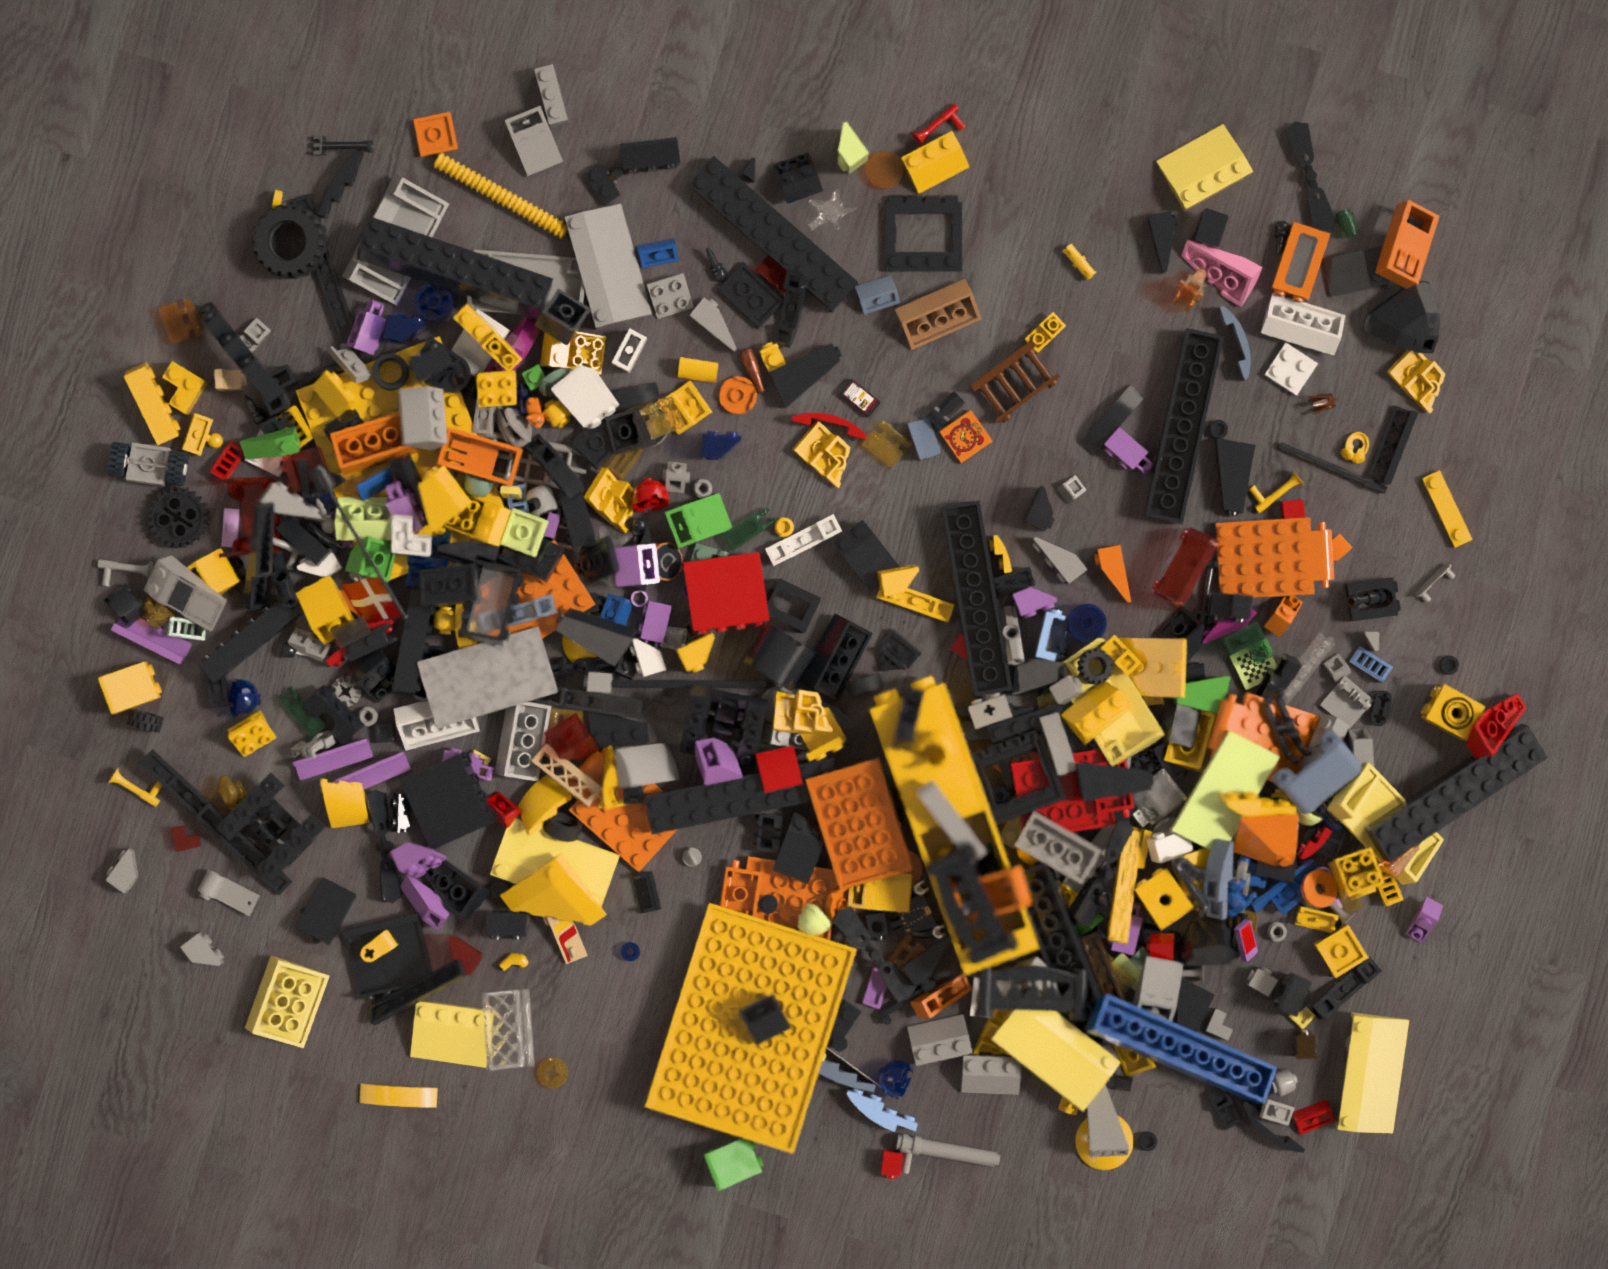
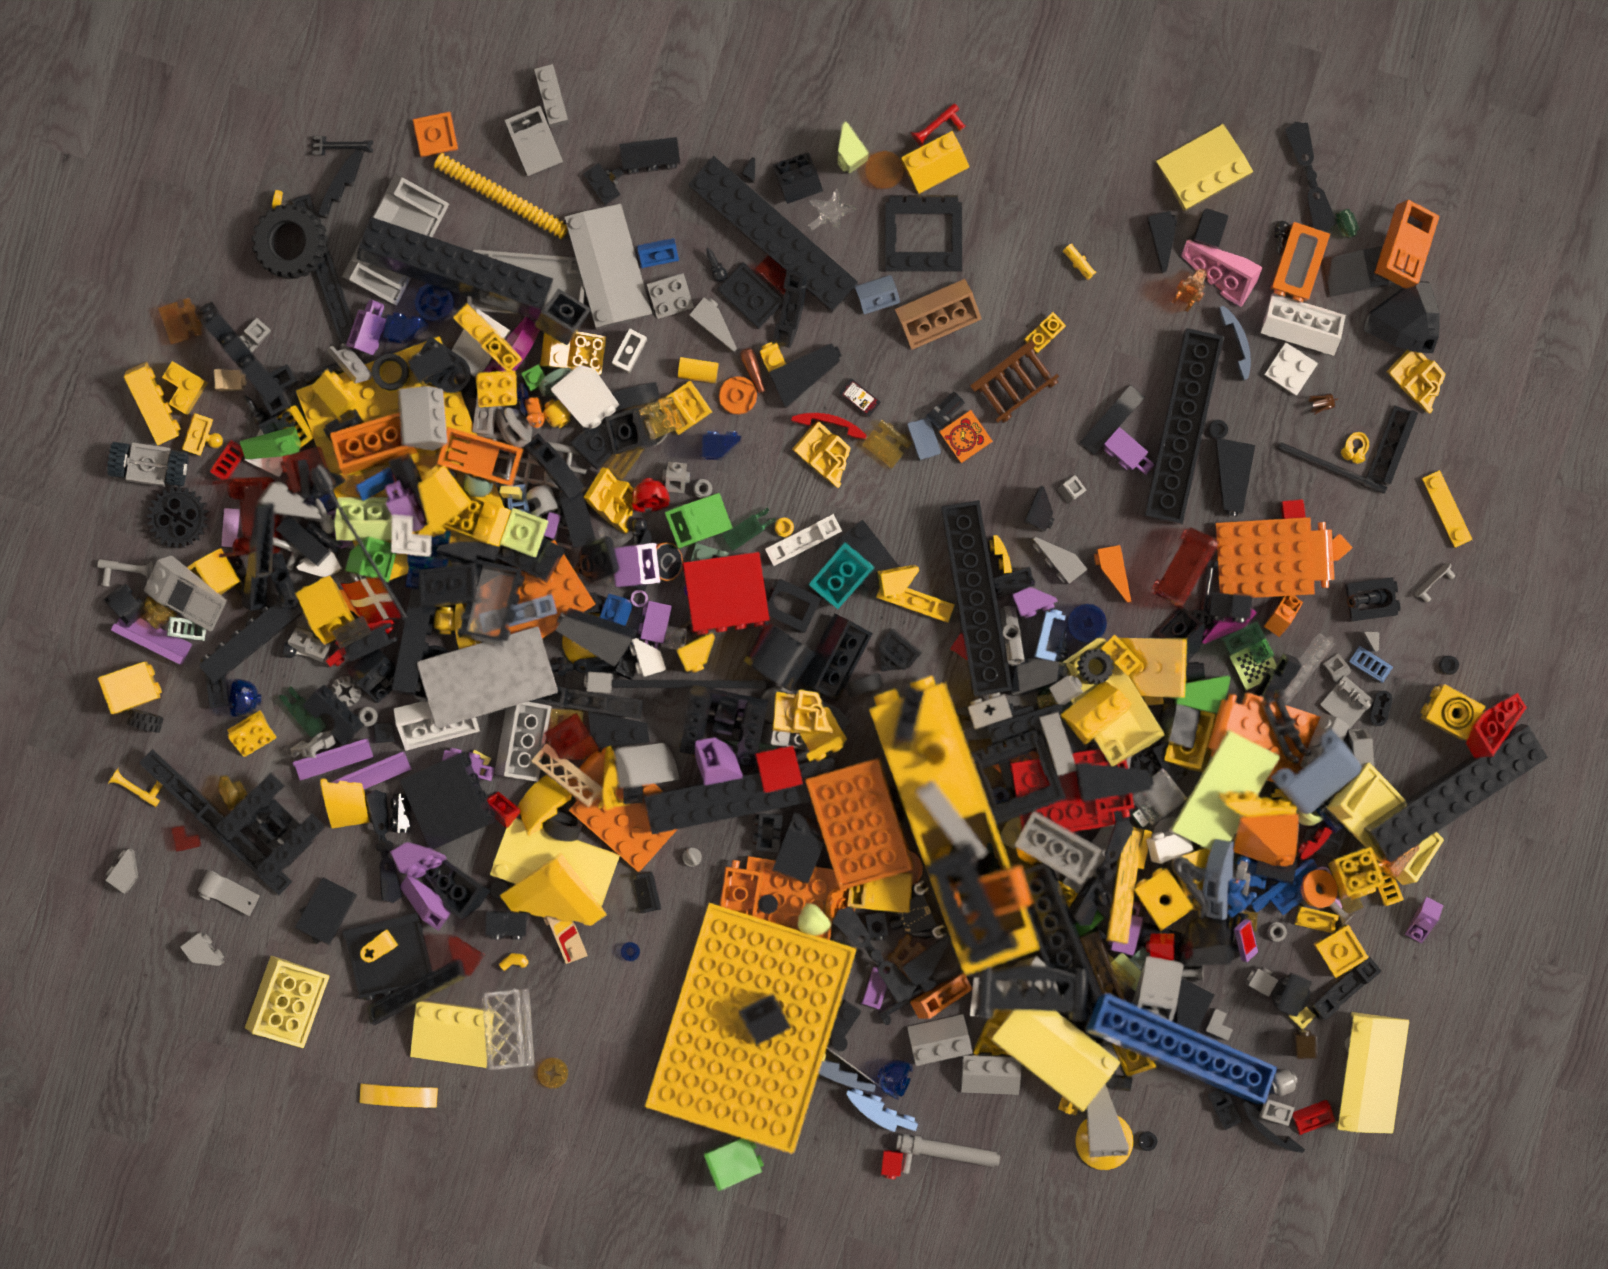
(841, 575): none -> teal slope
(1266, 502): yellow piece -> none

